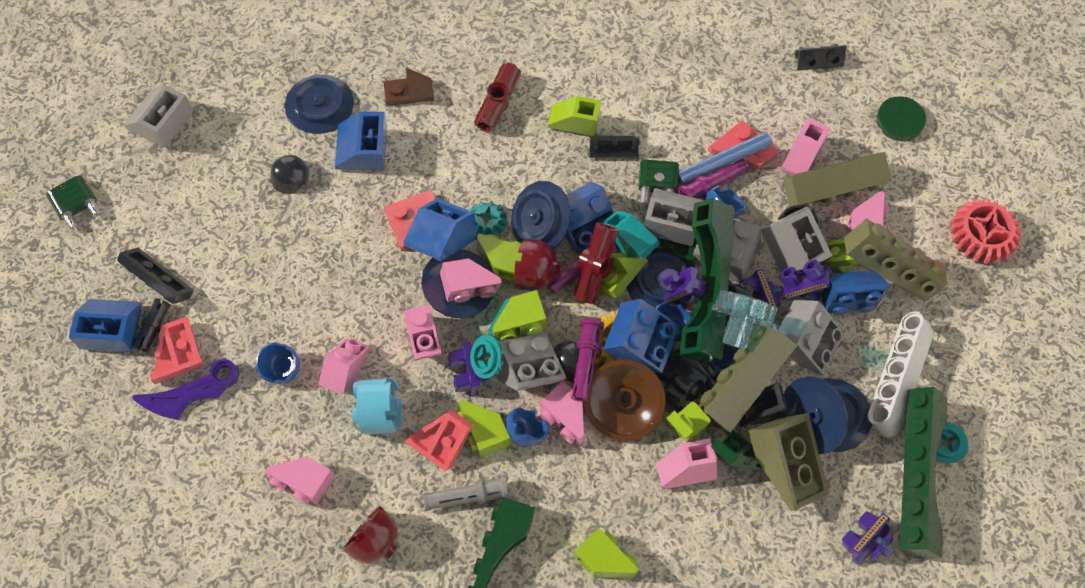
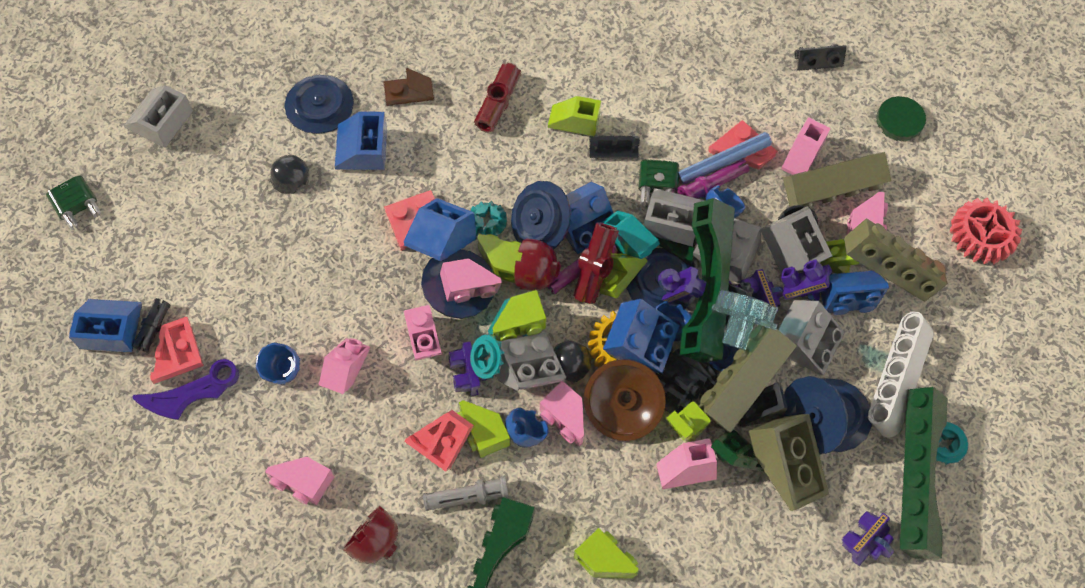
(155, 275): black plate -> none
(377, 406): medium azure brick -> none
(588, 348): magenta pin -> none

